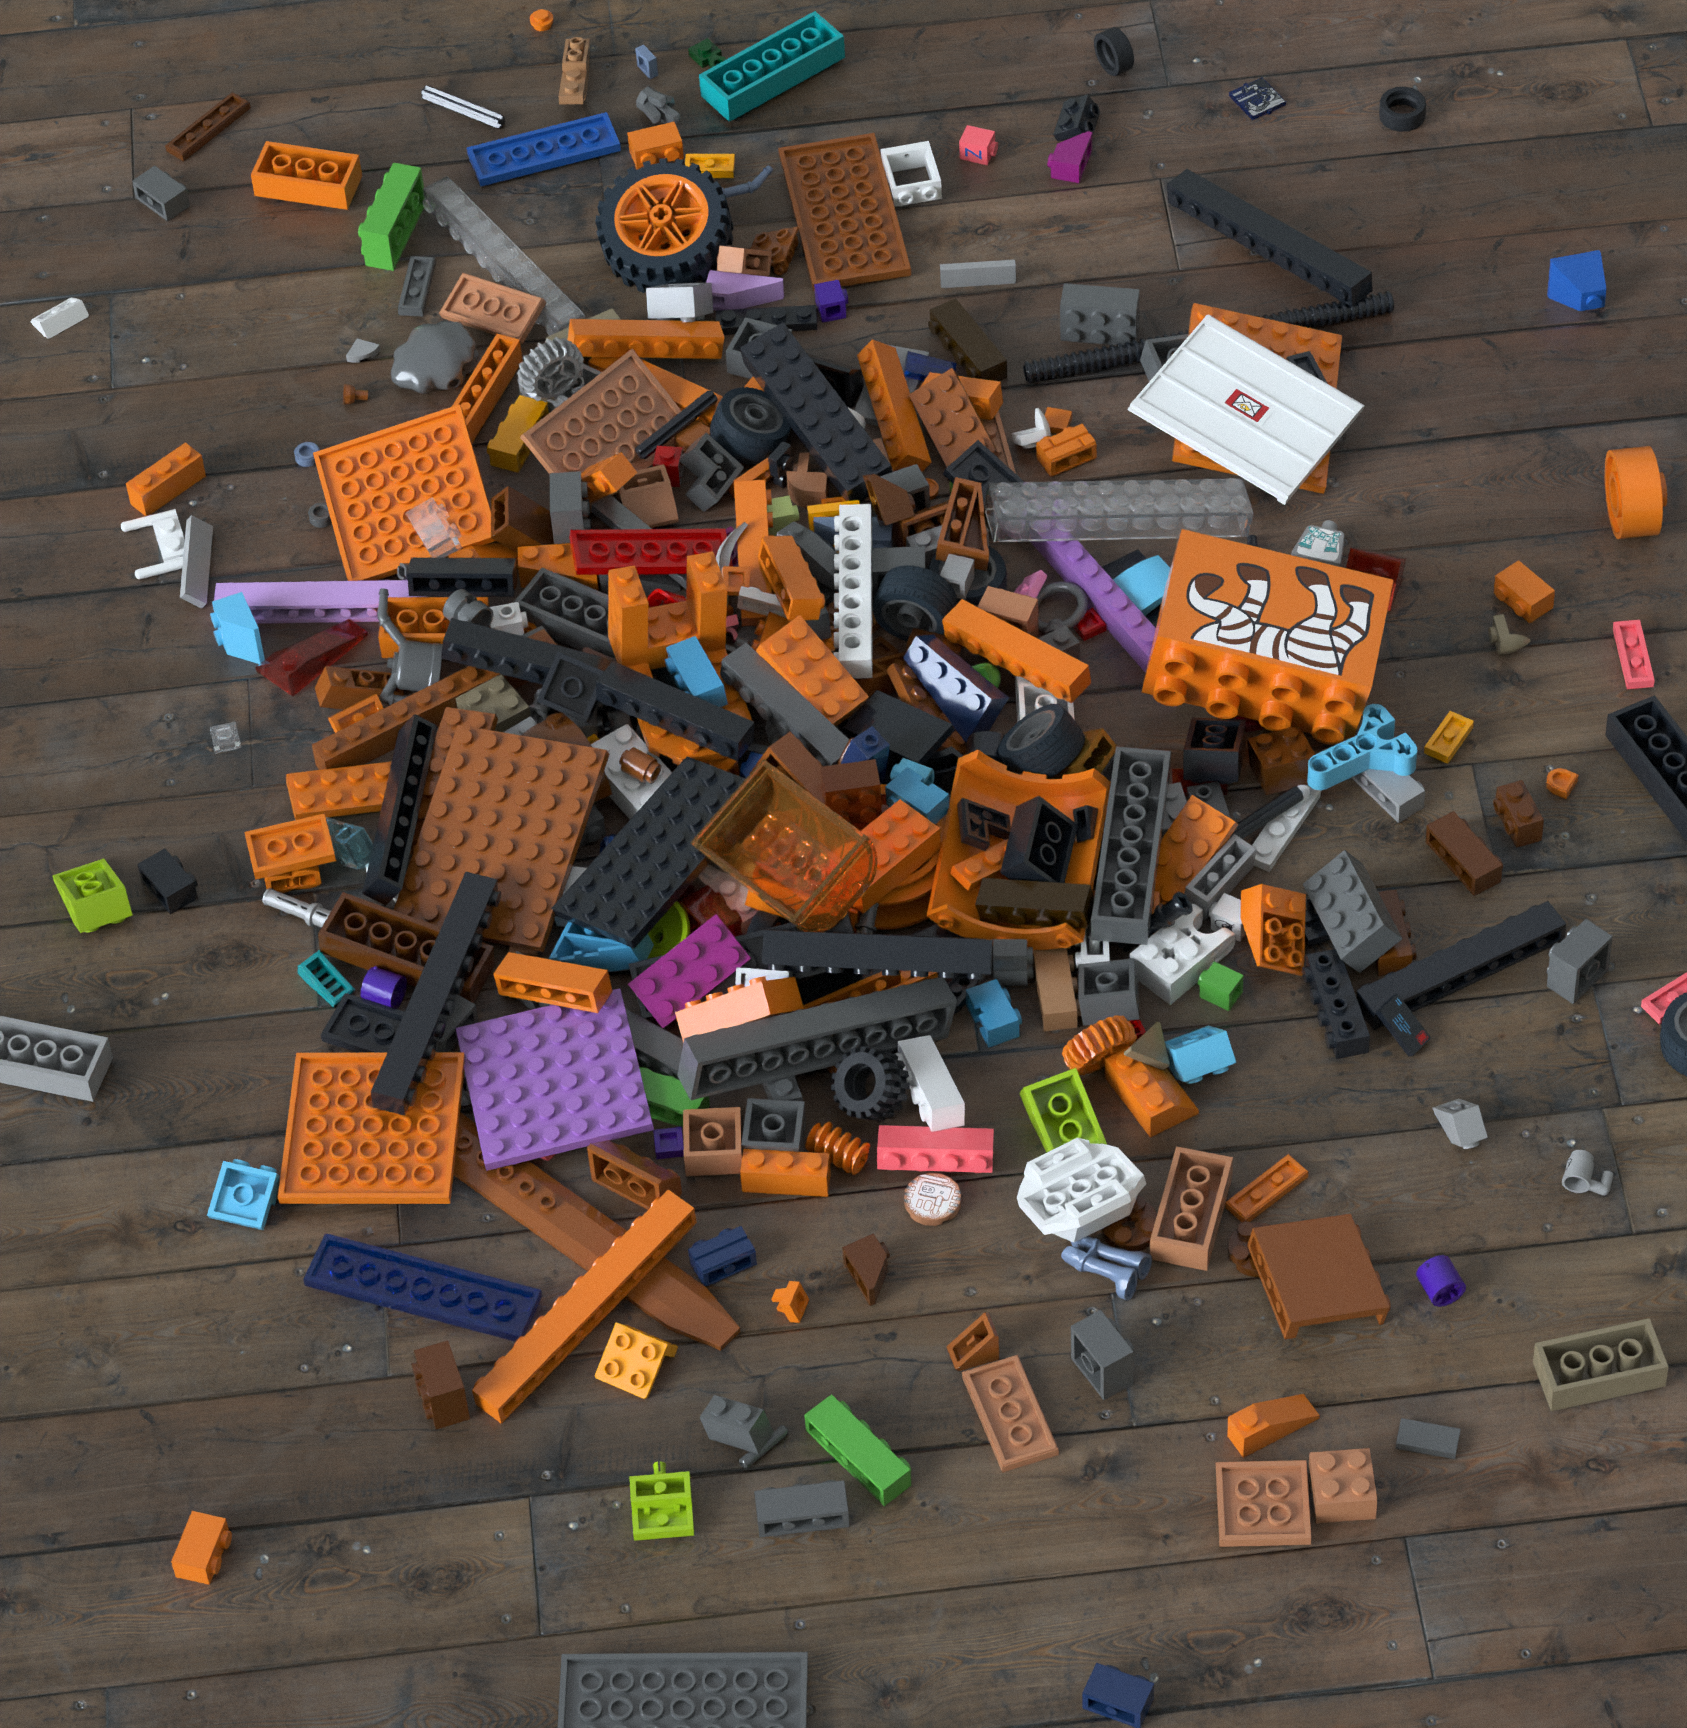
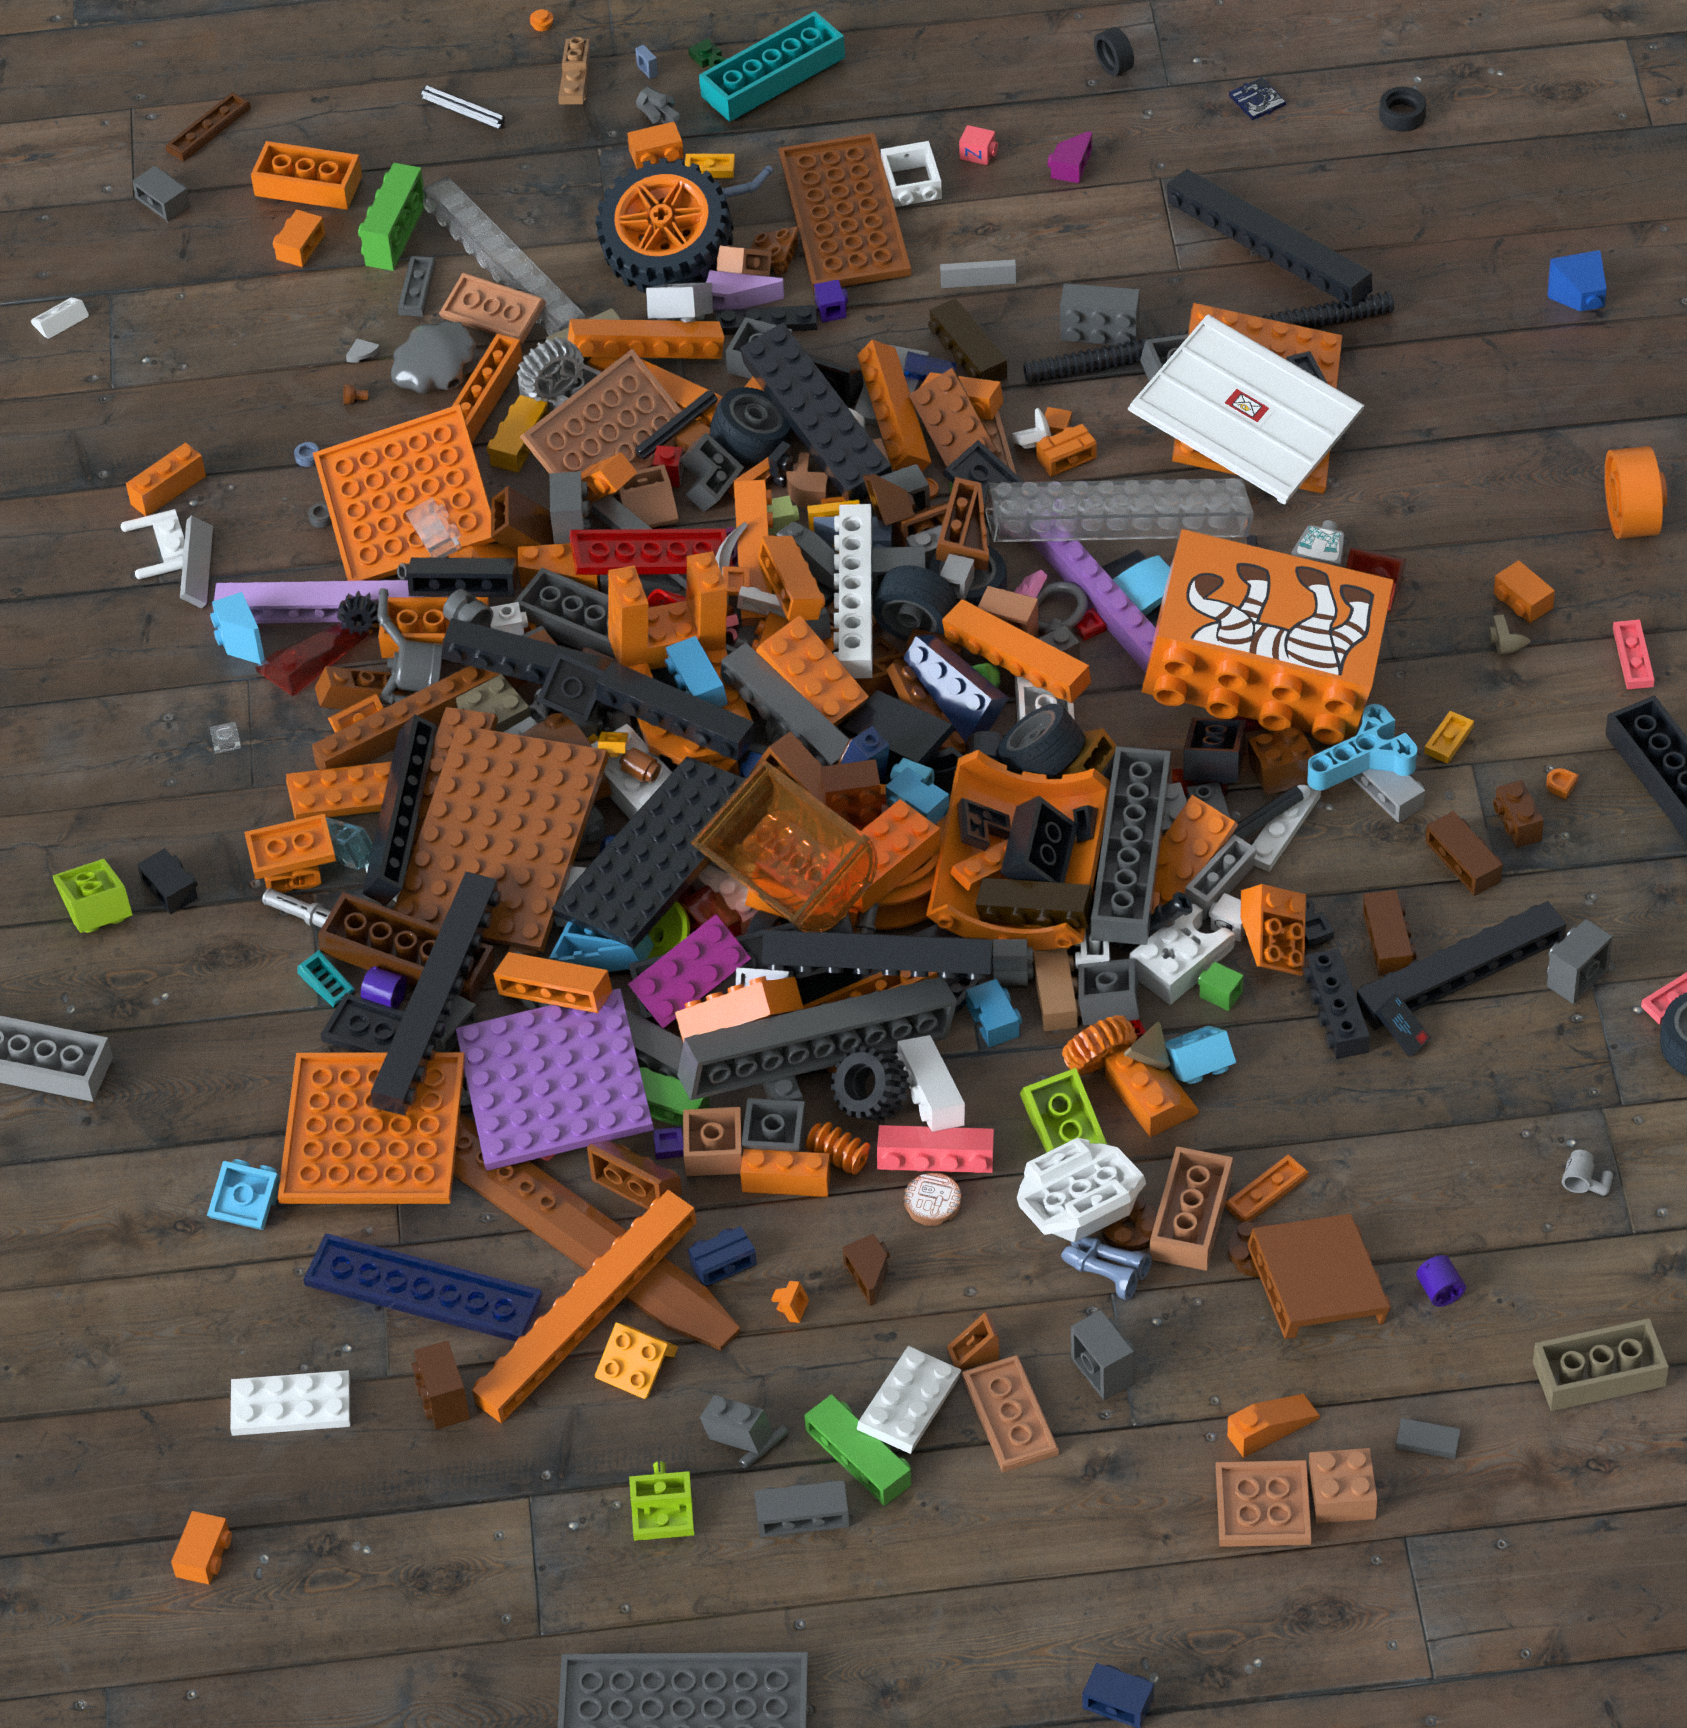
(290, 1403): none -> white plate
(299, 238): none -> orange brick
(359, 613): none -> black gear
(543, 149): blue plate -> none
(613, 742): none -> light orange plate
(909, 1399): none -> white plate
(1076, 117): black bracket -> none
(1352, 911): dark grey brick -> none
(1461, 1122): light grey slope -> none

